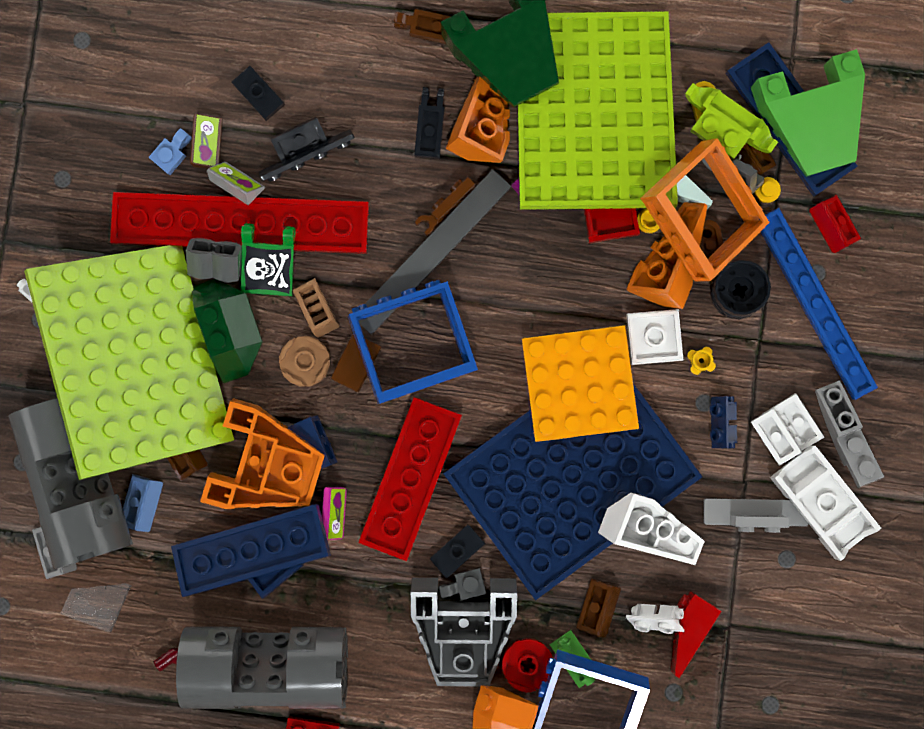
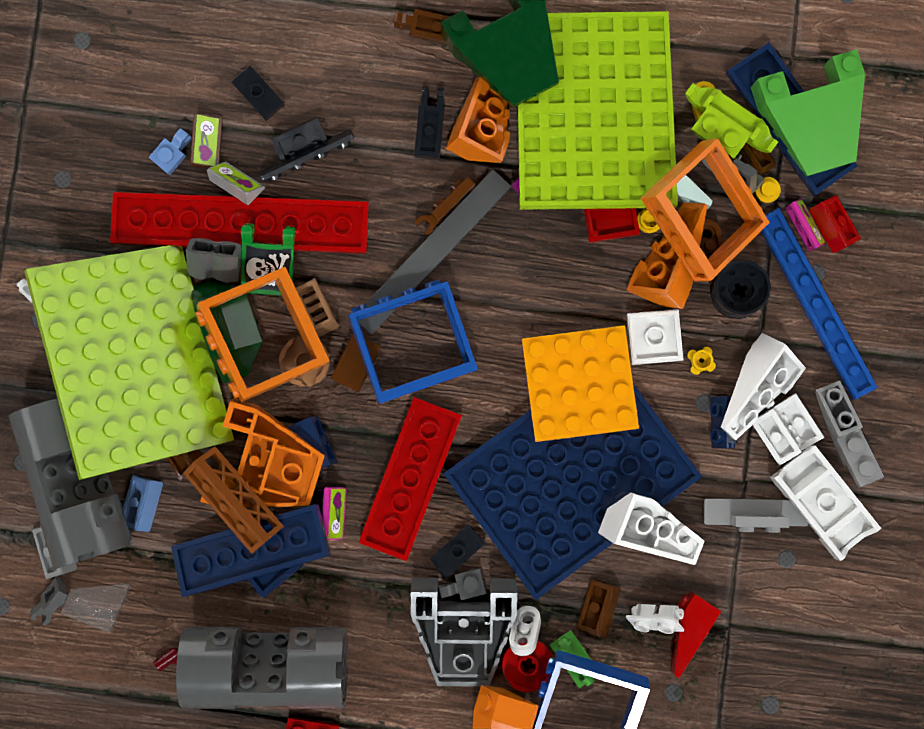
(52, 598): none -> dark grey plate
(229, 502): none -> dark orange fence
(301, 320): none -> orange window
(523, 632): none -> white plate
(765, 374): none -> white wedge
(805, 225): none -> dark pink slope

